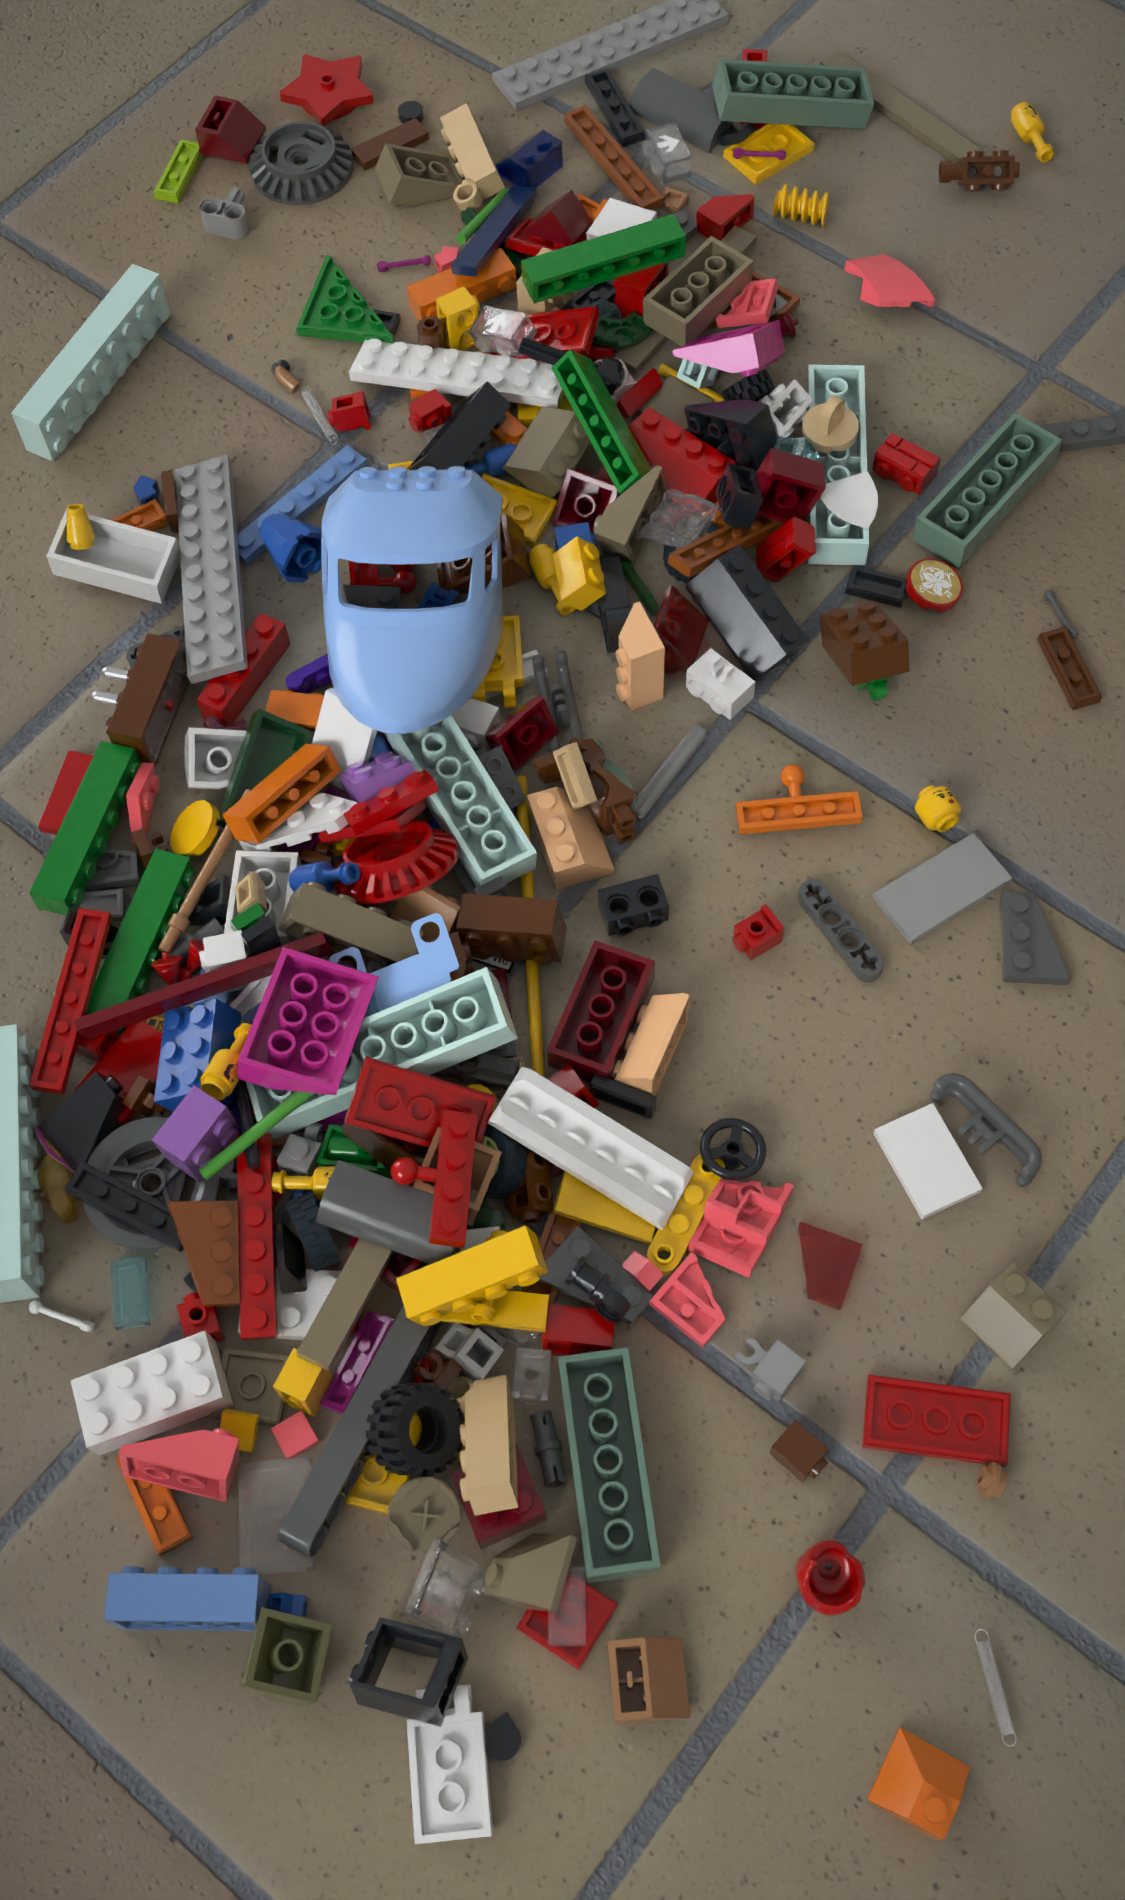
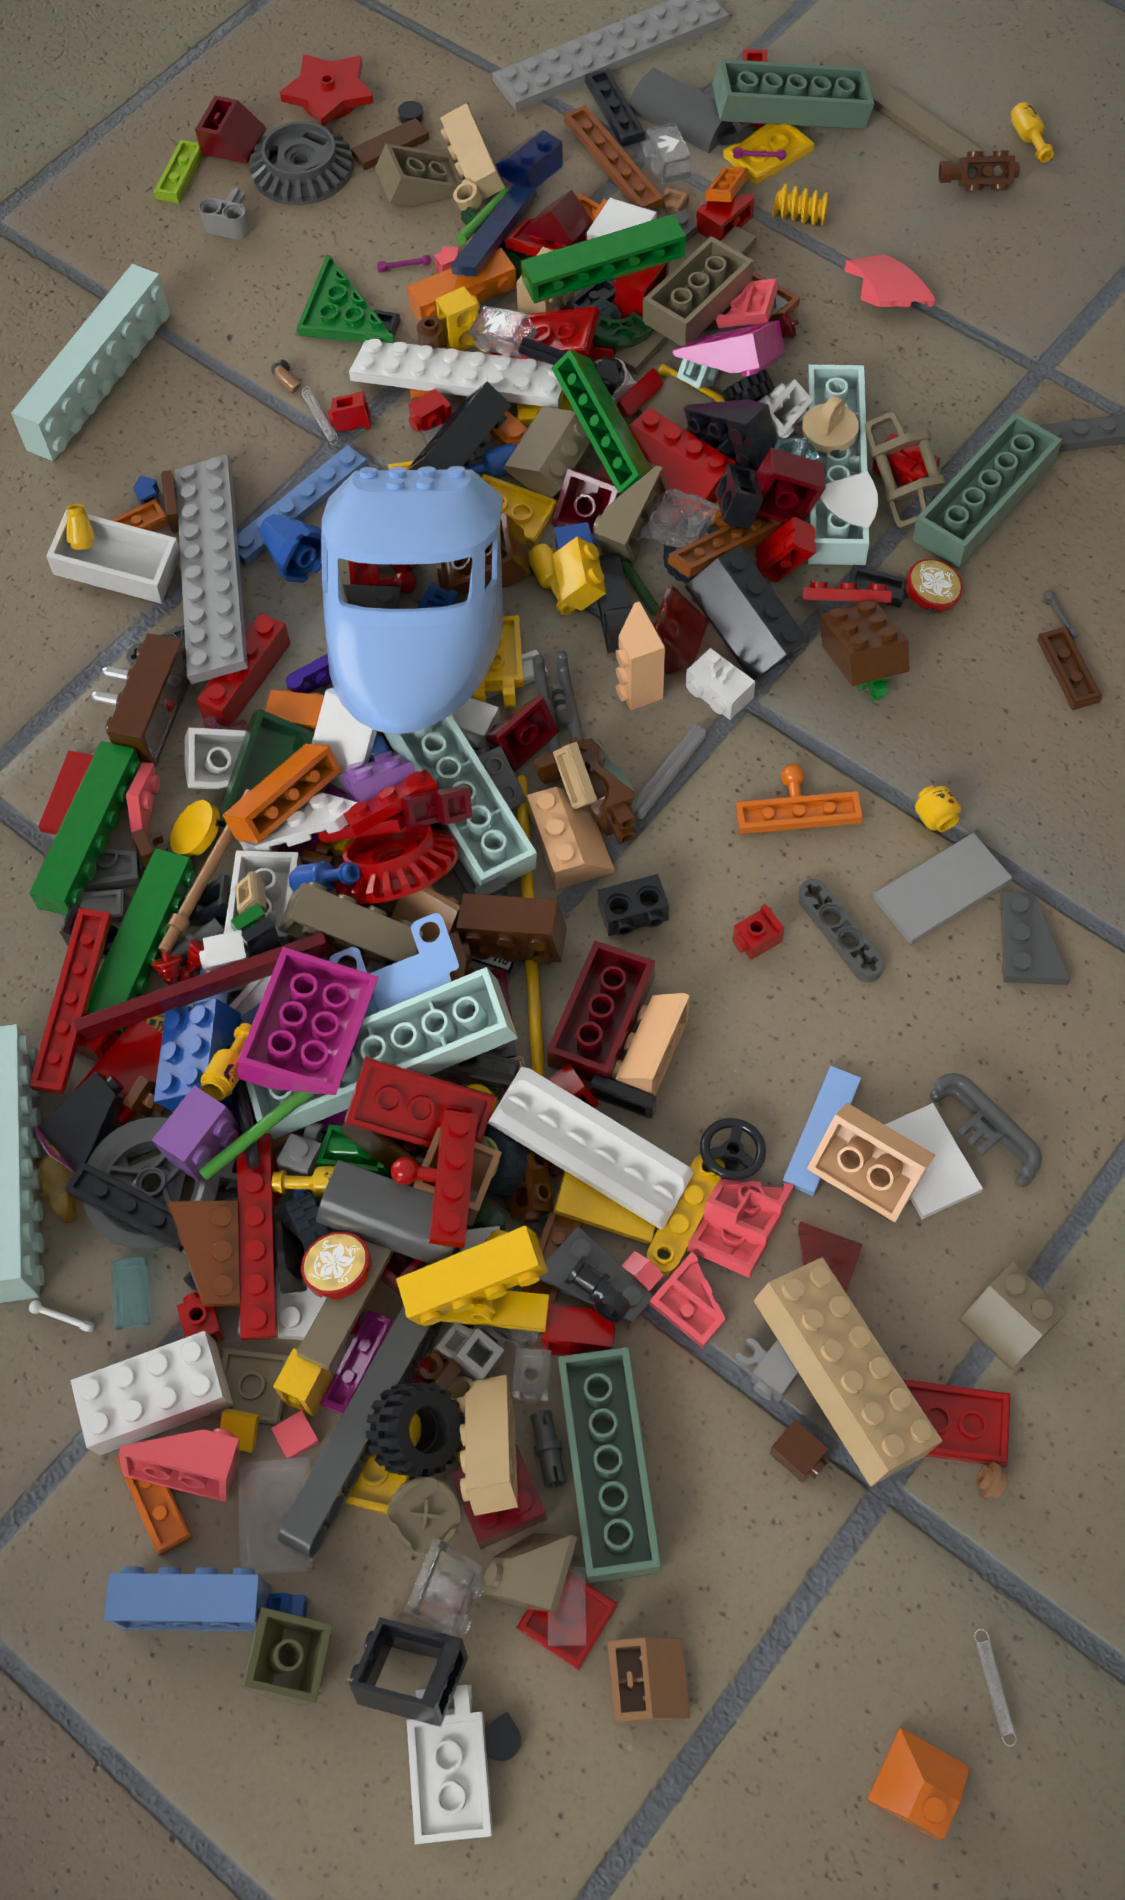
(336, 1265): none -> tile
(436, 806): none -> dark red slope
(726, 184): none -> orange tile
(831, 1588): red piece -> none
(835, 1092): none -> light blue tile
(847, 592): none -> red plate
(847, 1371): none -> tan brick
(870, 1161): none -> light nougat slope
(920, 486): none -> dark tan bar

